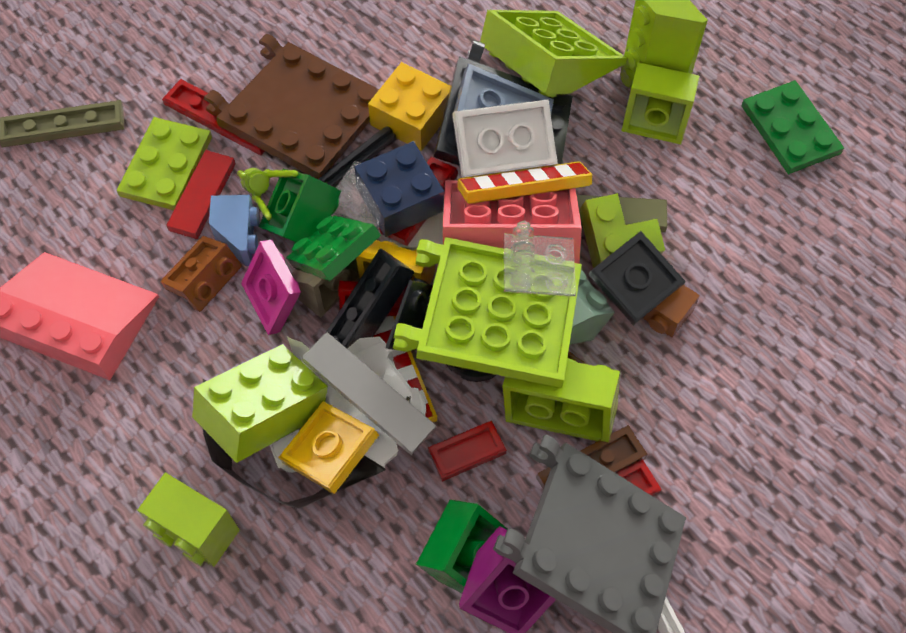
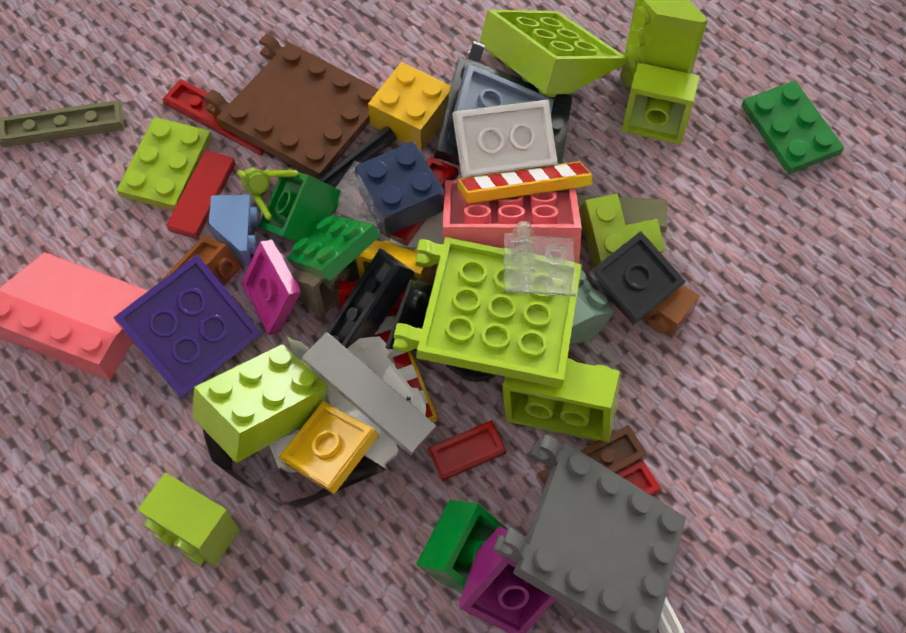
(187, 326): none -> dark purple plate

